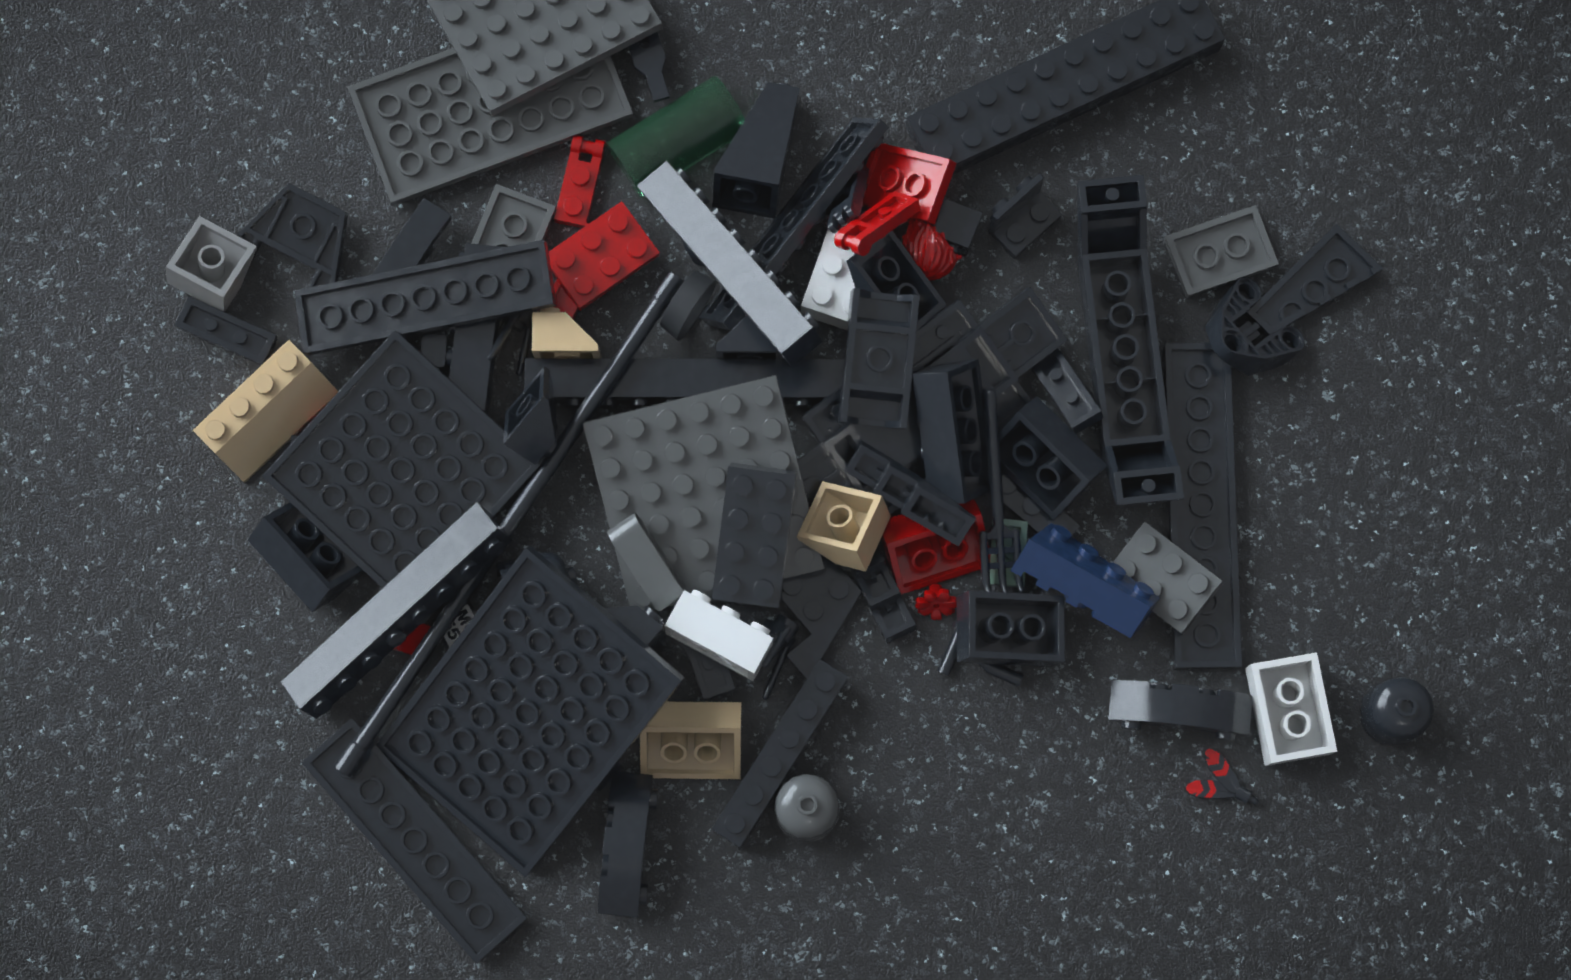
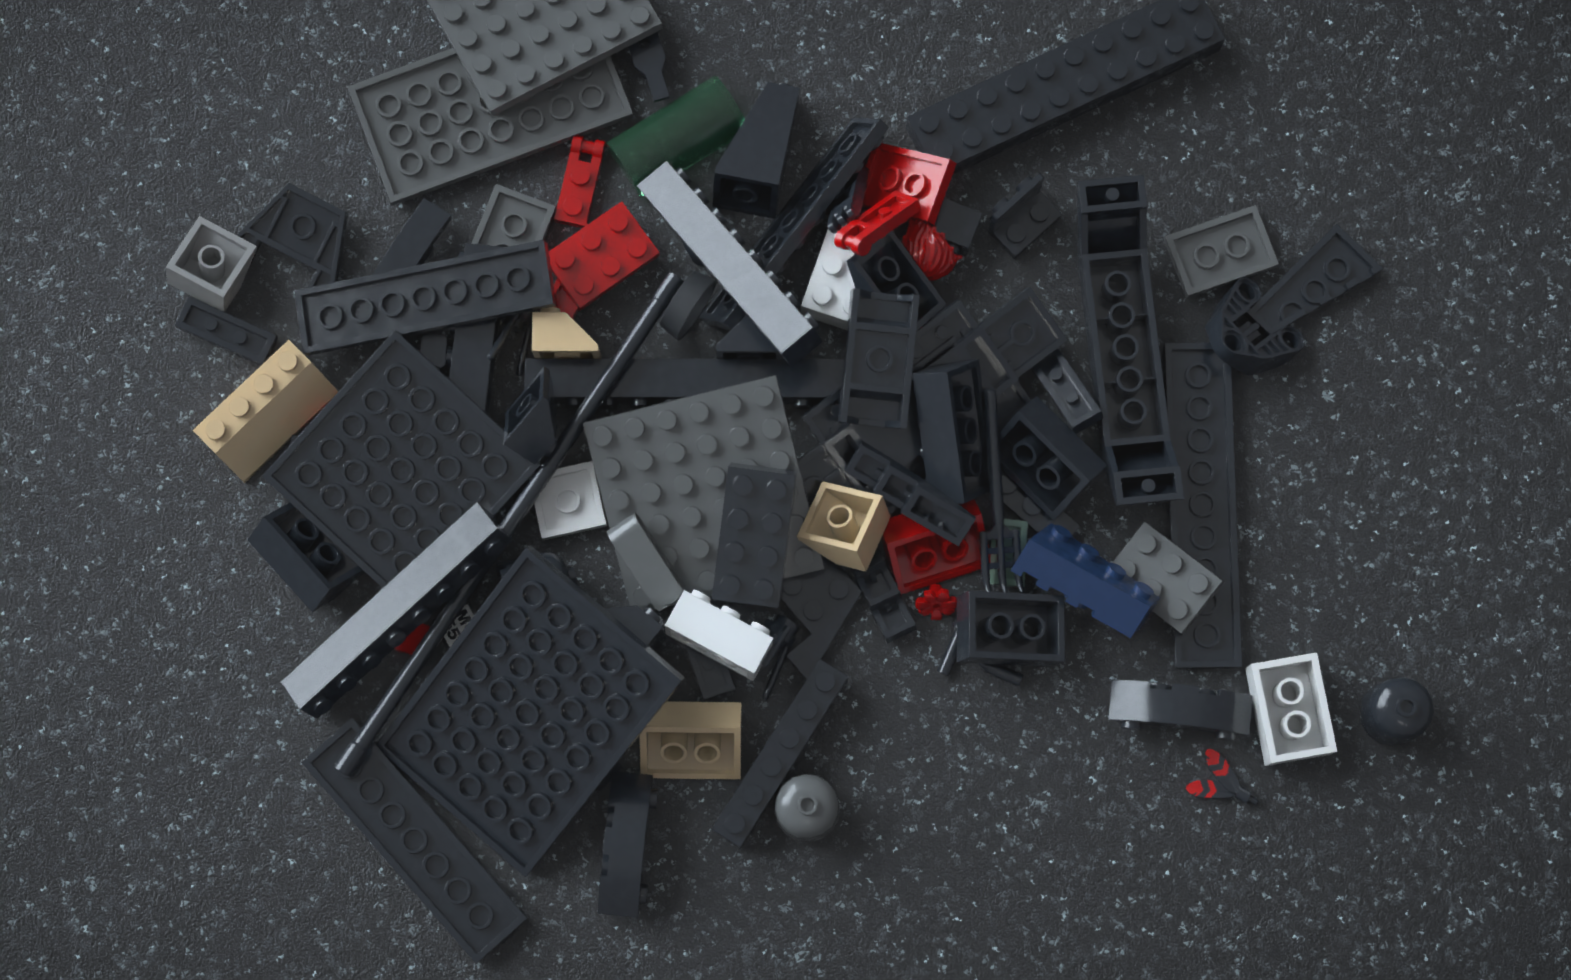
(570, 502): none -> white plate

